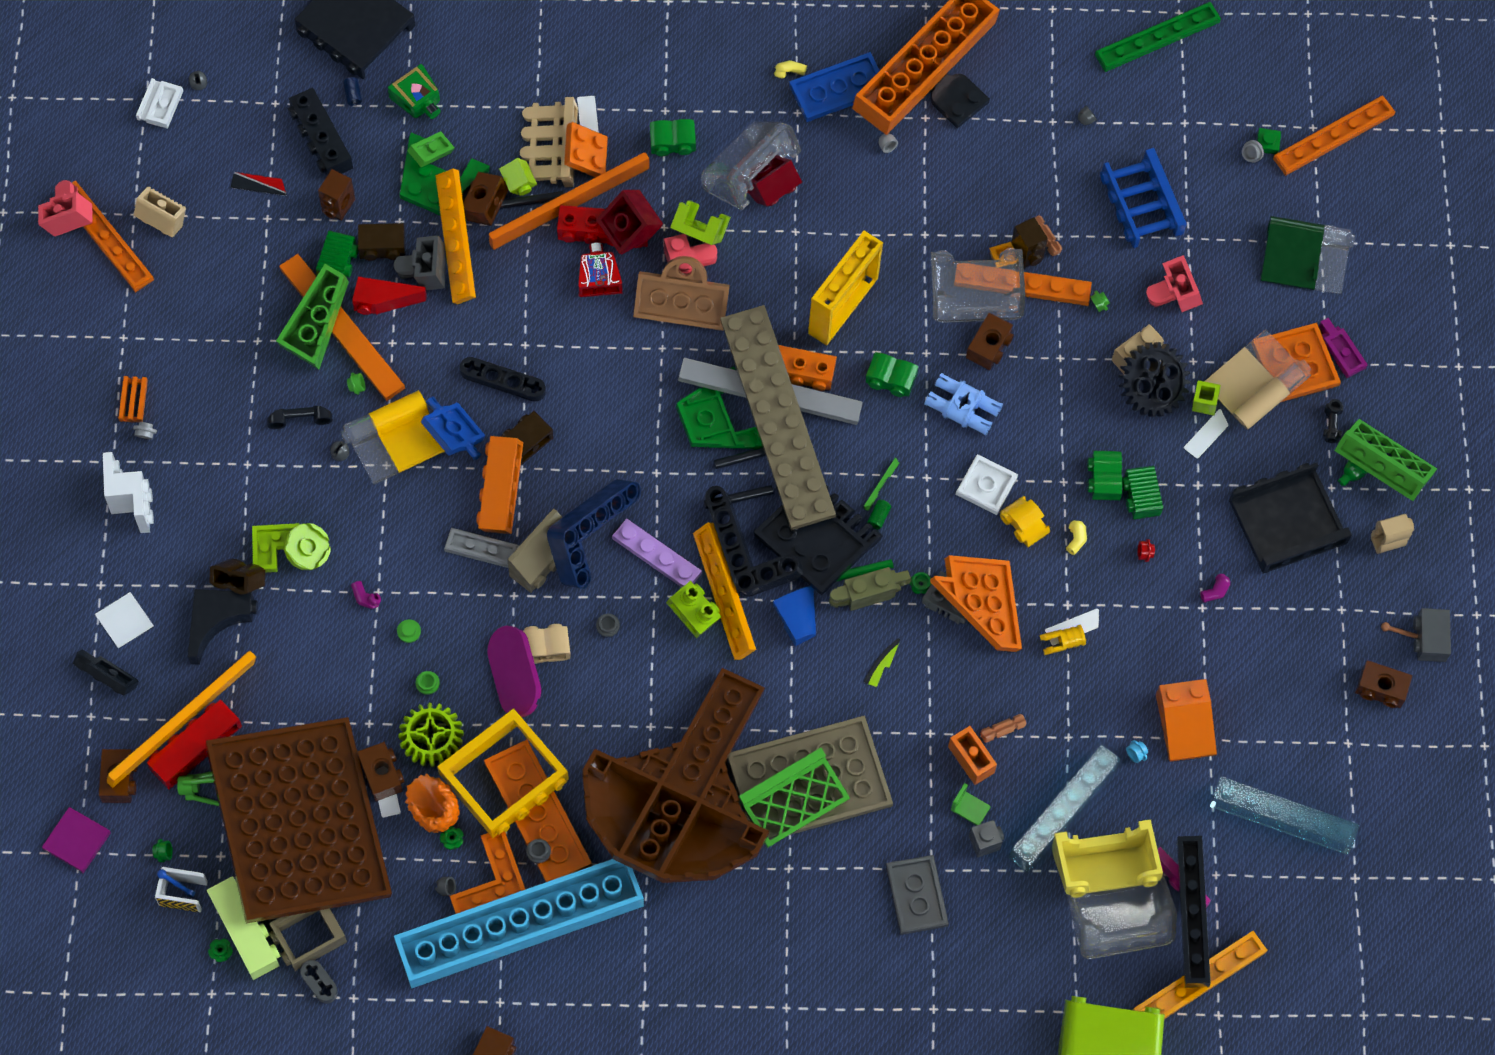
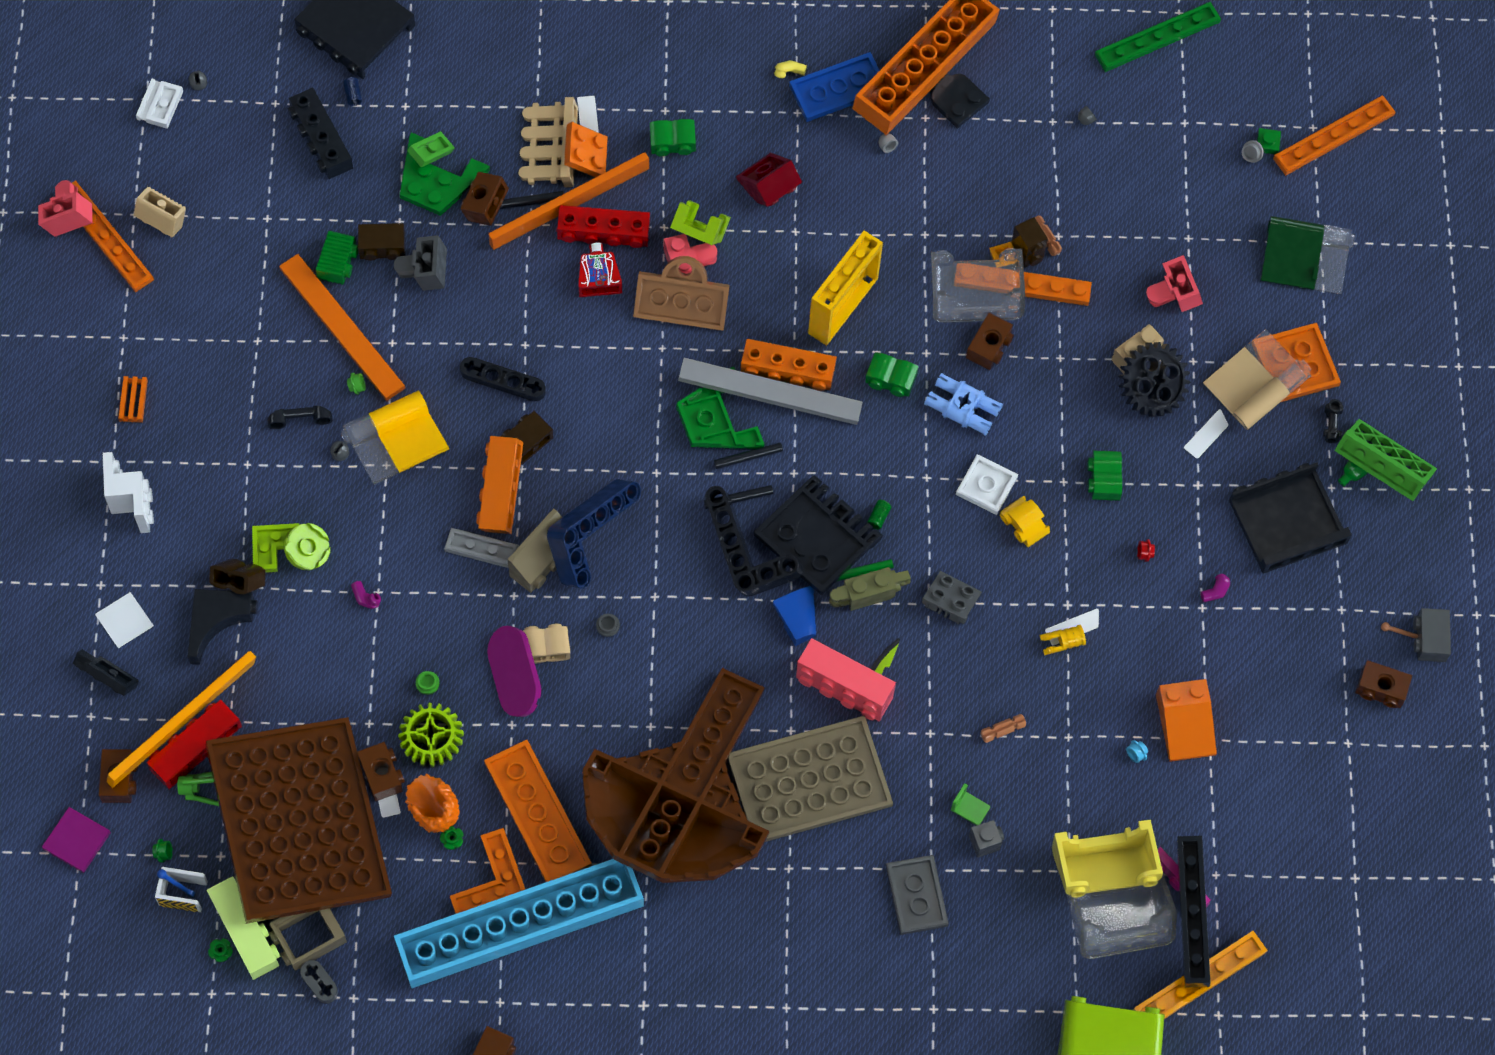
(144, 430): light grey plate -> none
(258, 183): sticker -> none
(314, 318): bright green wedge -> none
(336, 195): reddish brown brick -> none
(382, 296): red slope -> none
(408, 631): bright green plate -> none
(416, 93): green torso -> none
(446, 886): dark grey hinge -> none
(453, 428): blue plate -> none
(455, 236): light orange plate -> none
(479, 745): yellow window -> none
(518, 177): lime brick -> none
(538, 851): dark grey plate -> none
(629, 220): dark red slope -> none
(656, 554): lavender plate -> none
(694, 608): lime brick -> none
(724, 591): light orange plate -> none
(745, 157): clear windscreen -> none
(778, 417): dark tan plate -> none
(784, 778): bright green fence -> none
(845, 680): none -> coral brick
(874, 495): bright green piece -> none
(920, 577): green plate -> none
(972, 755): orange brick -> none
(984, 596): orange wing -> none
(1064, 808): clear light blue brick -> none
(1080, 536): light yellow arm -> none
(1100, 301): bright green plate -> none
(1143, 492): green brick -> none
(1158, 183): blue fence -> none
(1206, 397): lime brick -> none
(1284, 815): clear light blue brick -> none
(1342, 348): magenta hinge -> none
(1392, 533): tan brick -> none

